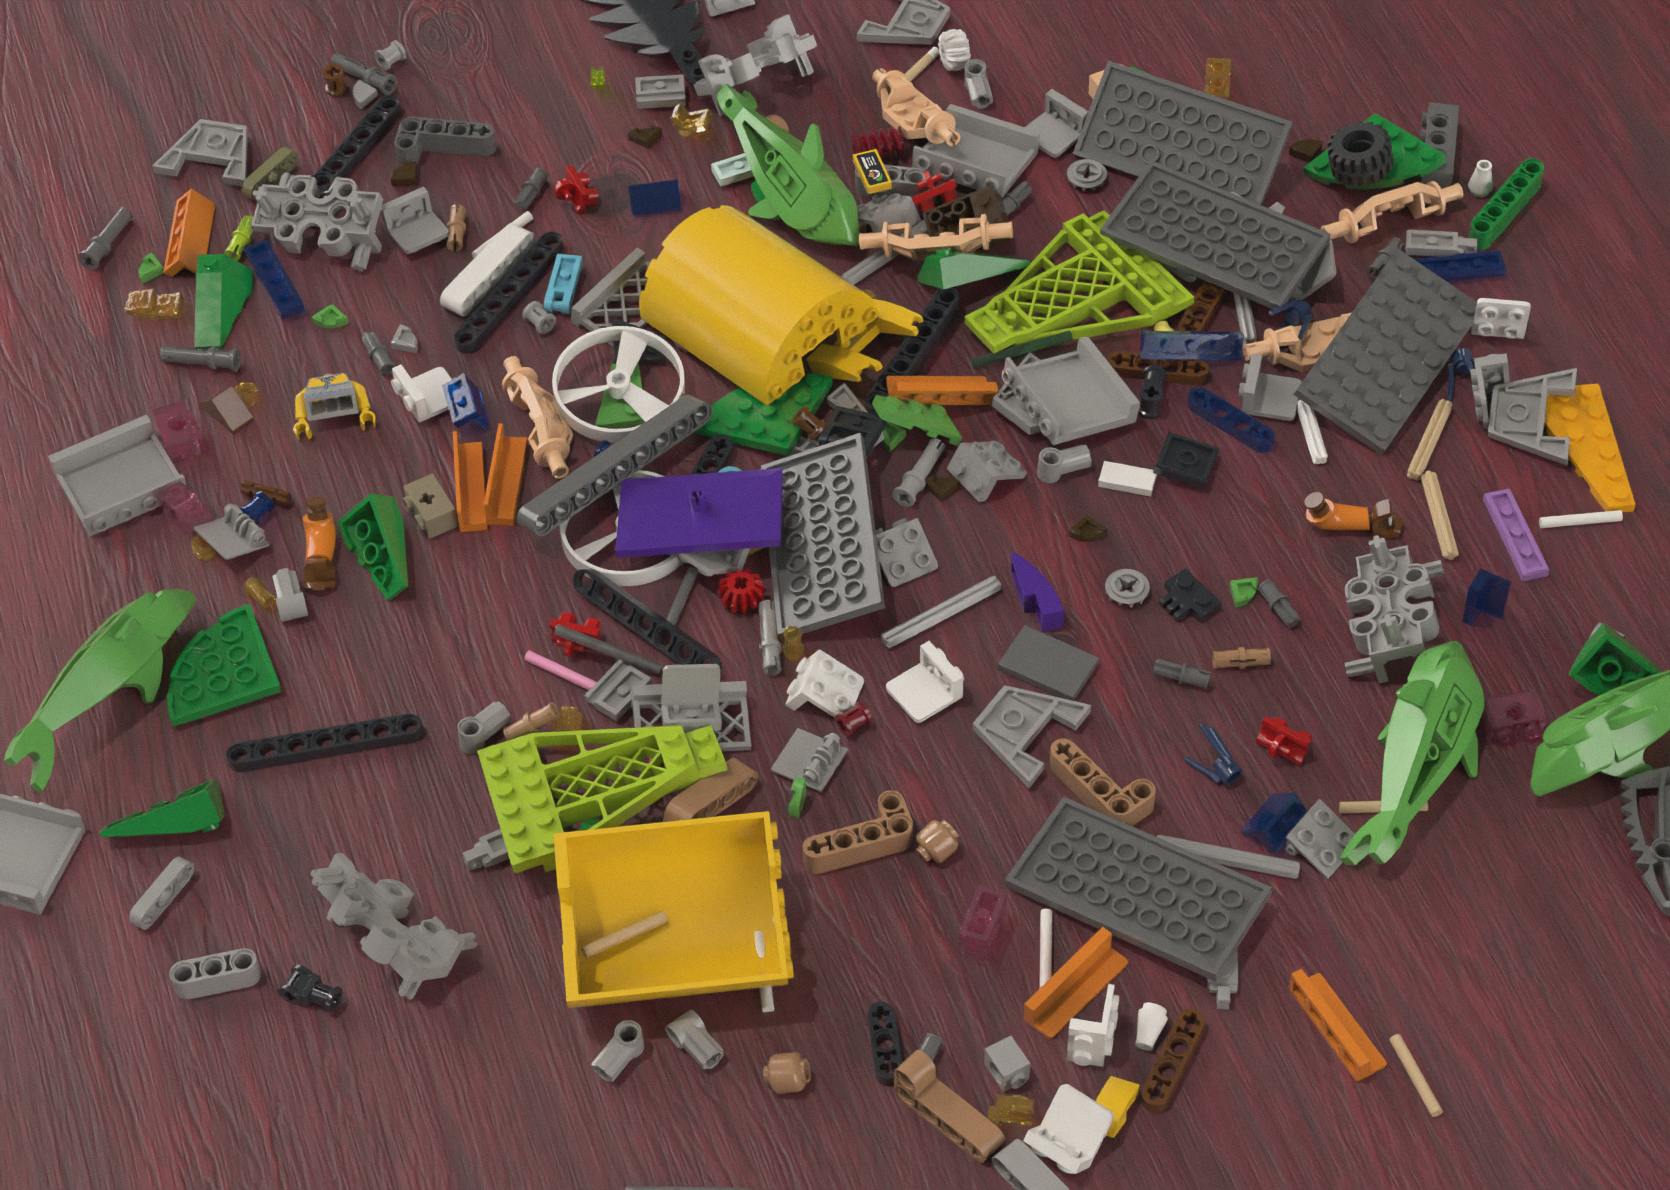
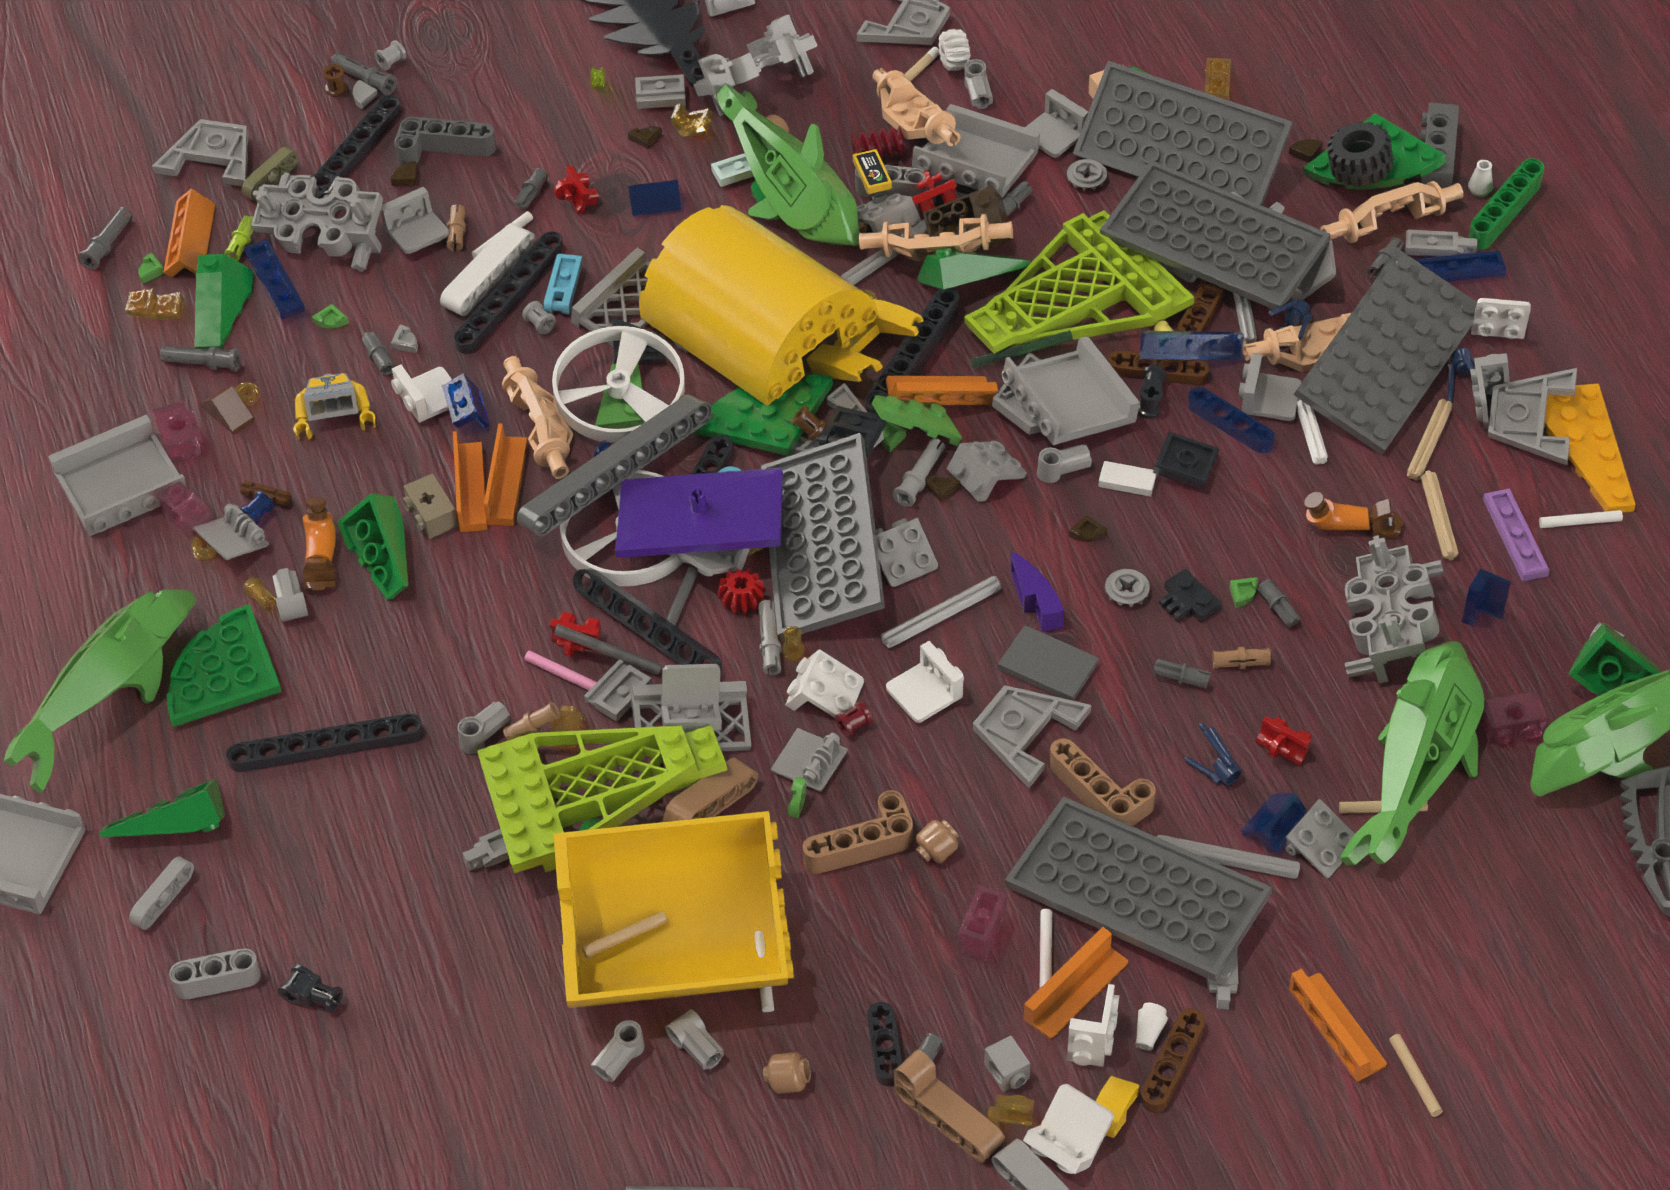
(413, 952): light grey gear -> none

